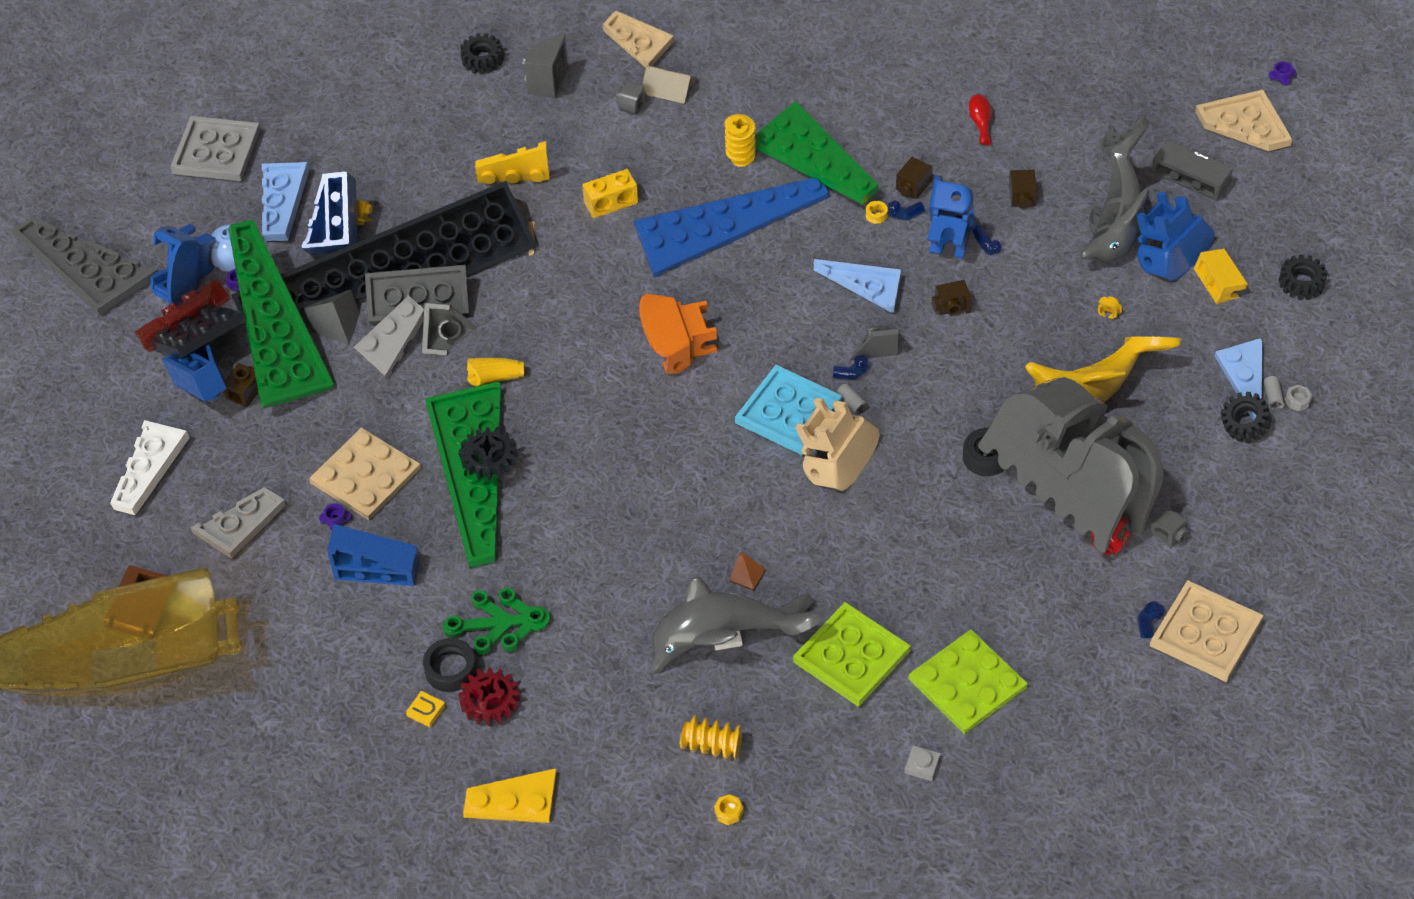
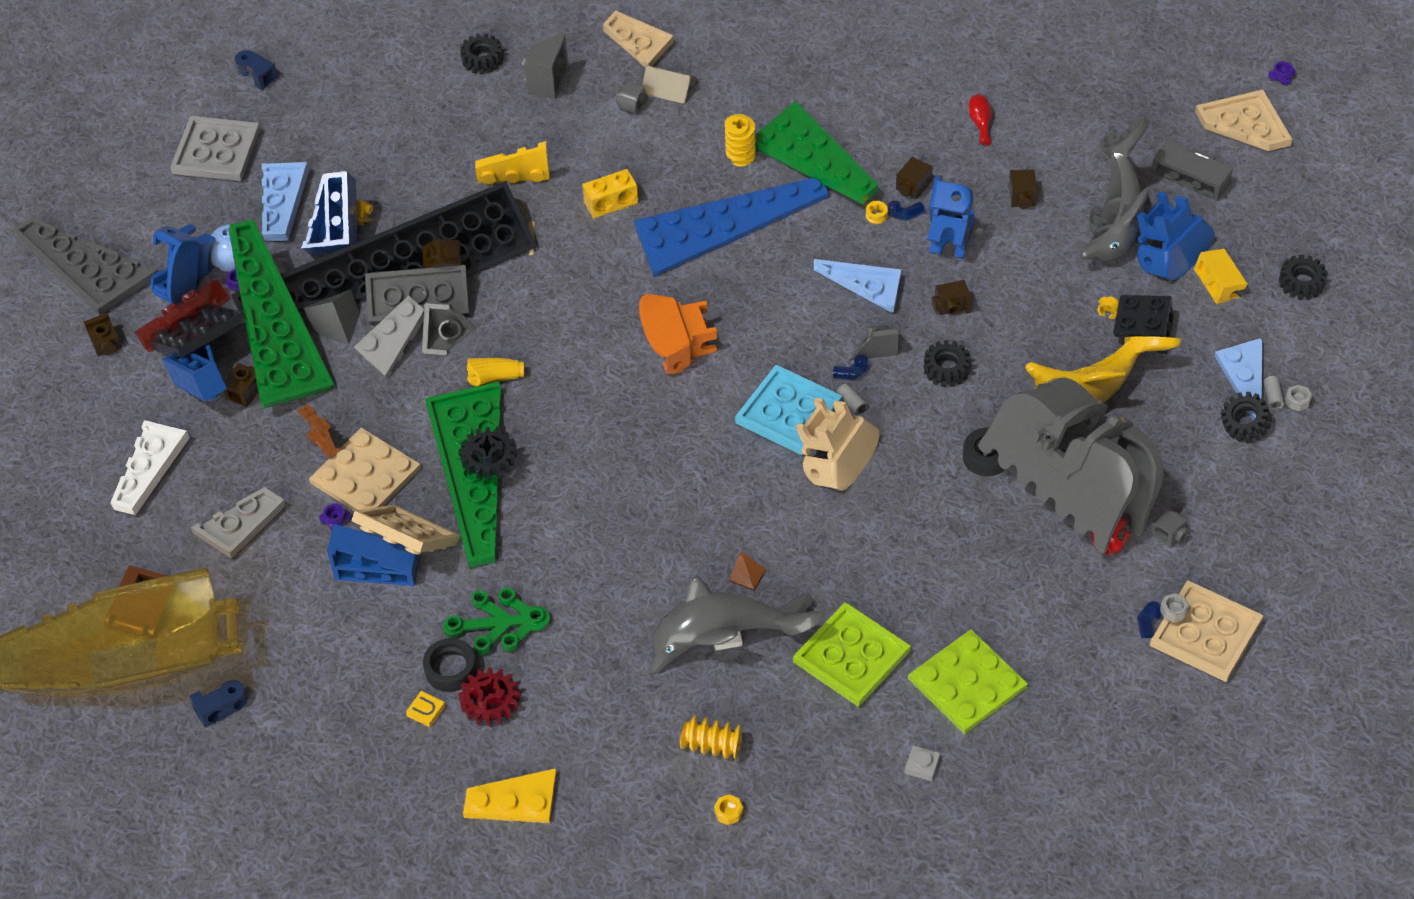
(102, 335): none -> dark brown brick
(219, 702): none -> dark blue leg
(256, 67): none -> dark blue leg
(319, 431): none -> dark orange piece
(405, 528): none -> tan plate
(441, 253): none -> dark brown brick
(947, 375): none -> black tyre
(981, 236): clear blue arm -> none
(1144, 317): none -> black bracket
(1174, 607): none -> light grey tile

